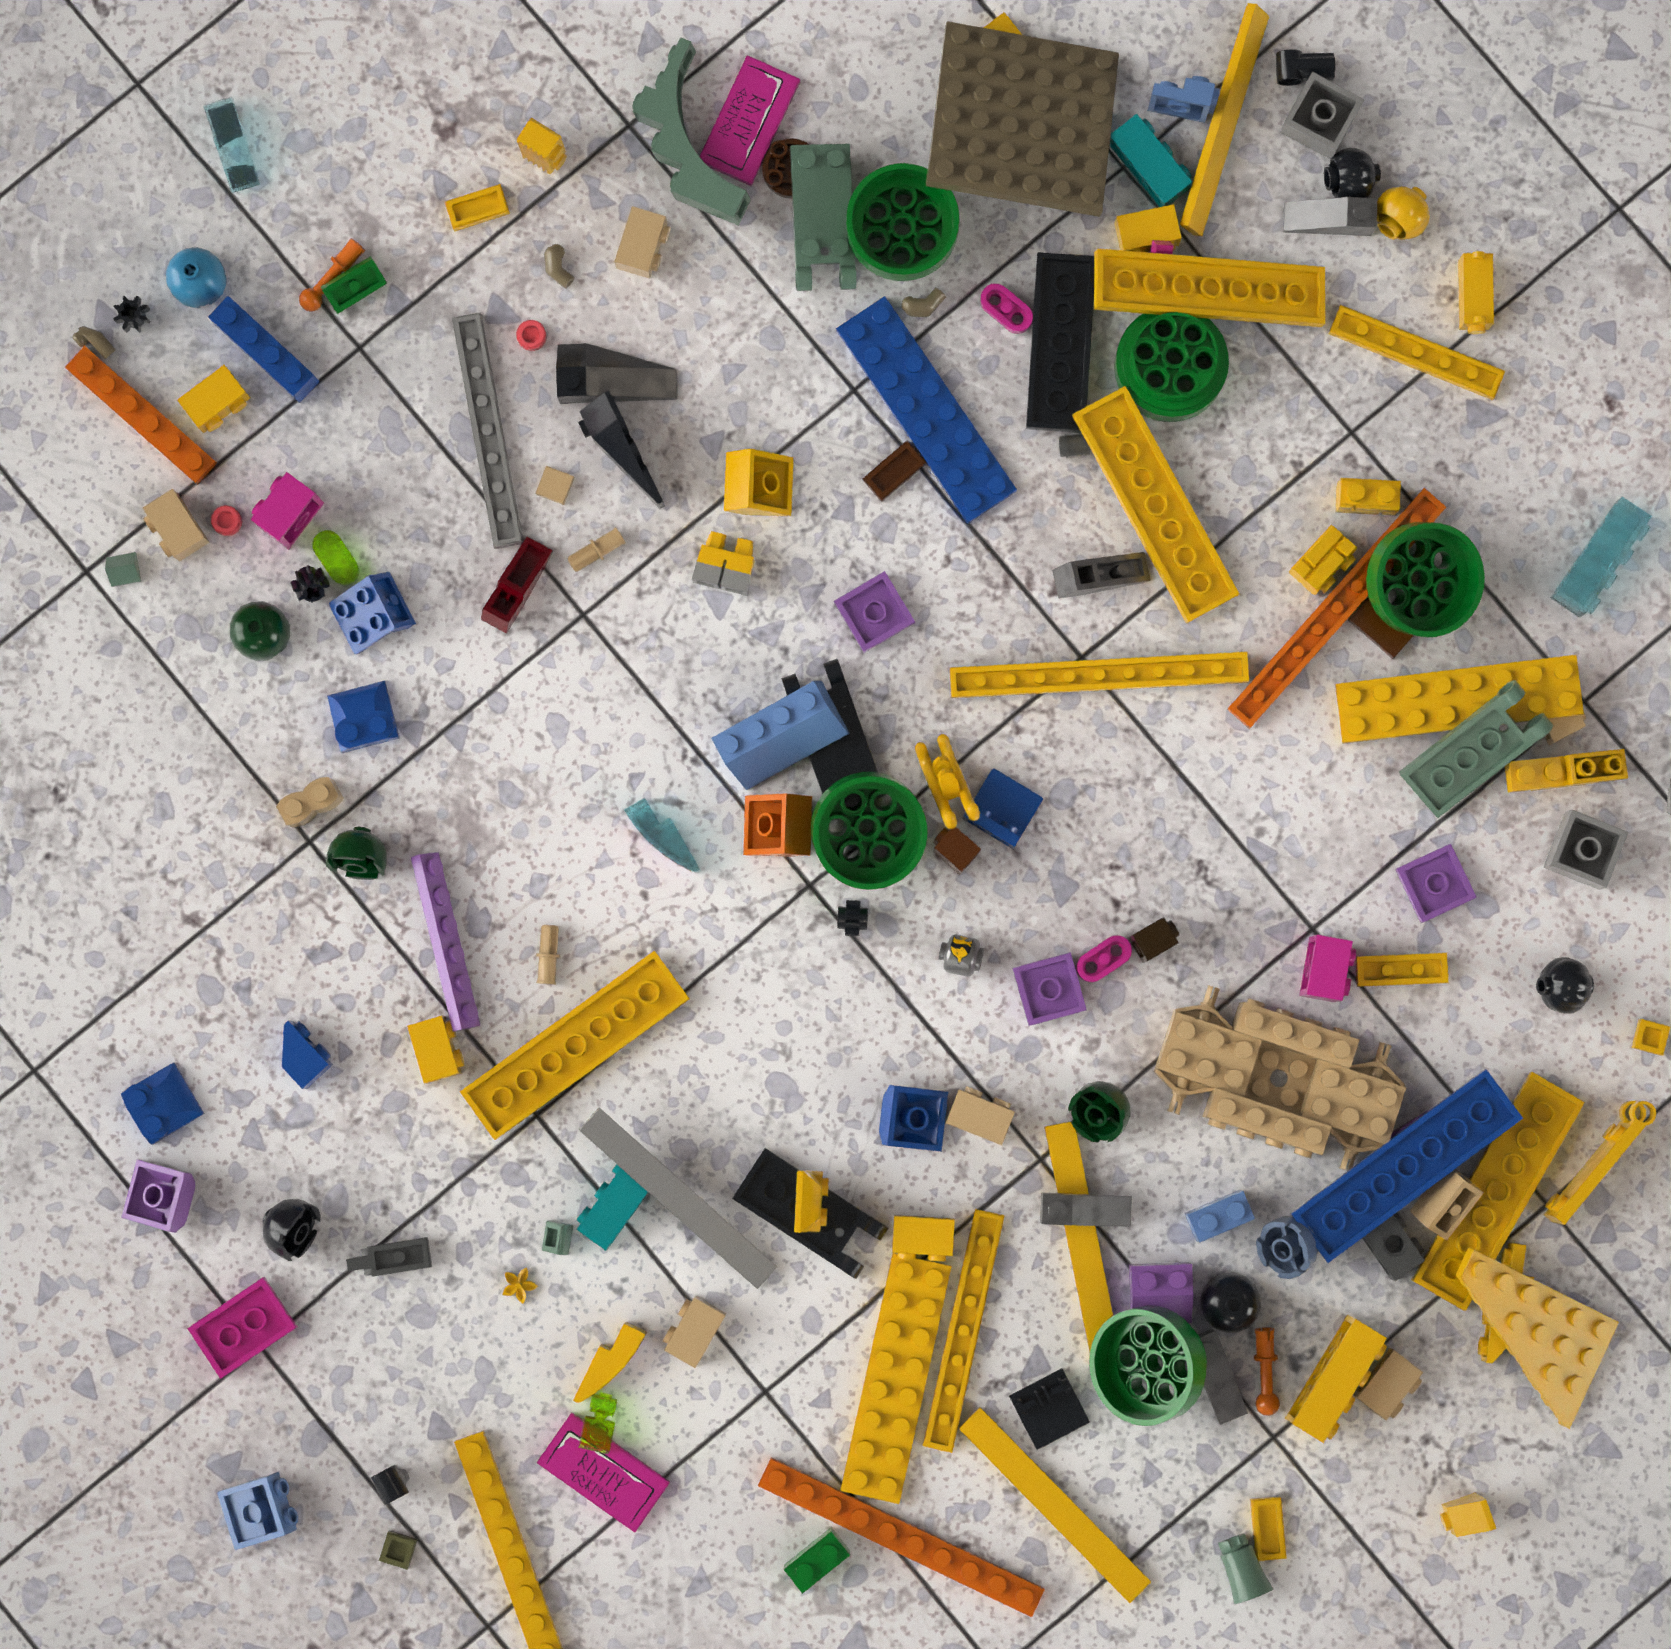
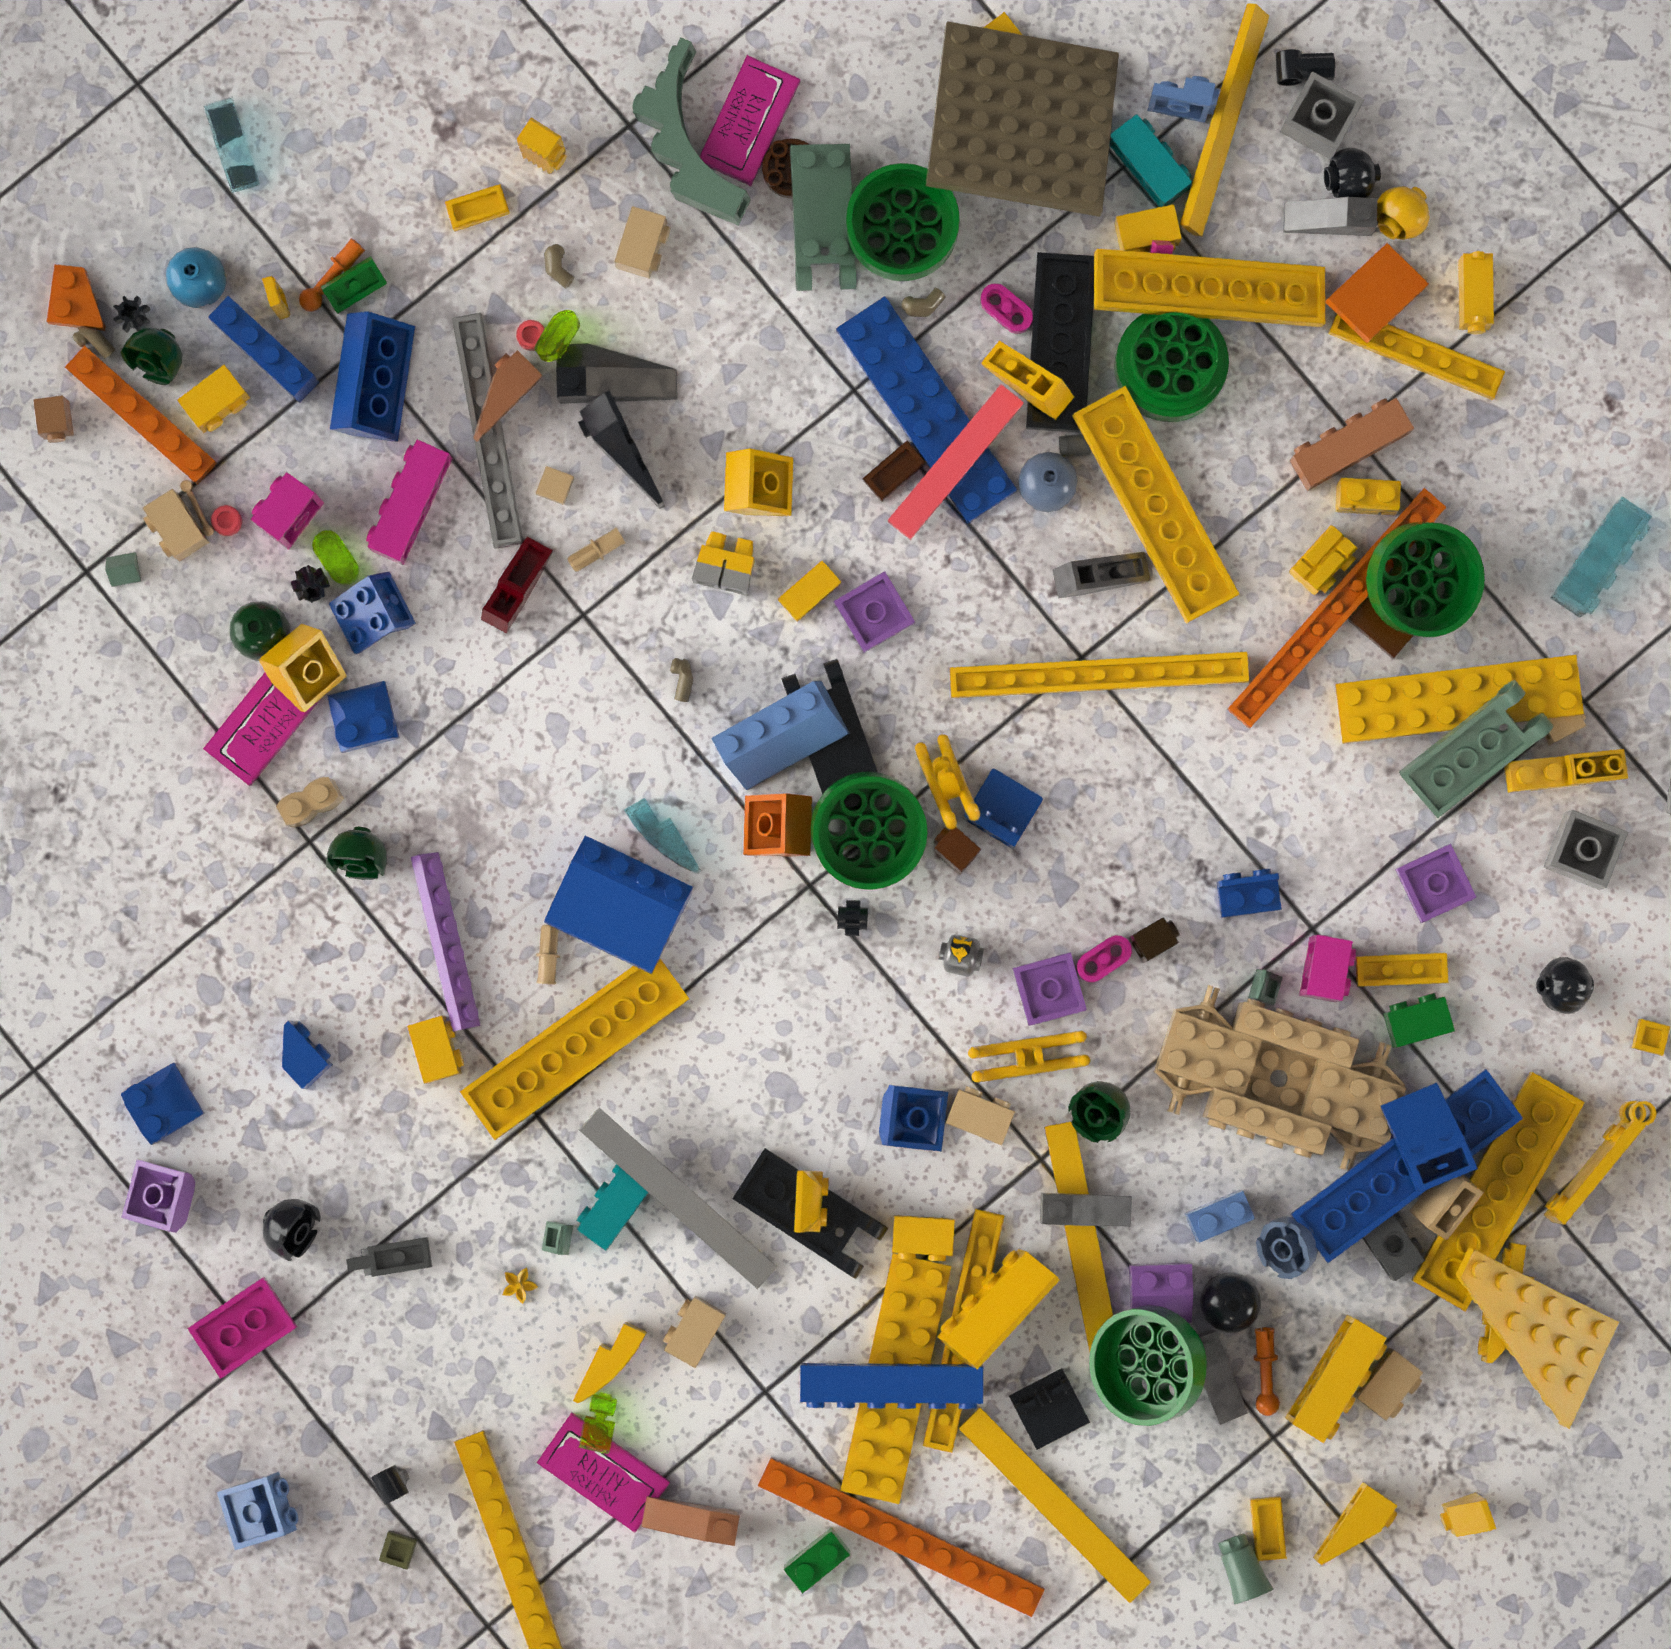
(53, 418): none -> medium nougat brick
(73, 300): none -> orange wing
(154, 353): none -> dark green cylinder
(186, 486): none -> tan hinge
(256, 731): none -> dark pink tile
(276, 297): none -> yellow tile
(303, 666): none -> yellow slope
(372, 376): none -> blue slope
(409, 502): none -> dark pink brick
(508, 386): none -> nougat slope
(557, 335): none -> clear neon green tile
(618, 904): none -> blue slope
(685, 679): none -> dark tan arm
(691, 1520): none -> nougat slope
(809, 591): none -> yellow tile
(891, 1383): none -> blue brick
(955, 462): none -> coral tile
(997, 1308): none -> yellow slope
(1028, 379): none -> yellow slope
(1029, 1056): none -> yellow piece
(1034, 482): none -> sand blue cylinder
(1248, 894): none -> blue bracket
(1265, 987): none -> sand green slope
(1351, 443): none -> nougat brick
(1360, 1520): none -> yellow slope
(1377, 293): none -> orange tile
(1418, 1021): none -> green brick
(1428, 1137): none -> blue slope

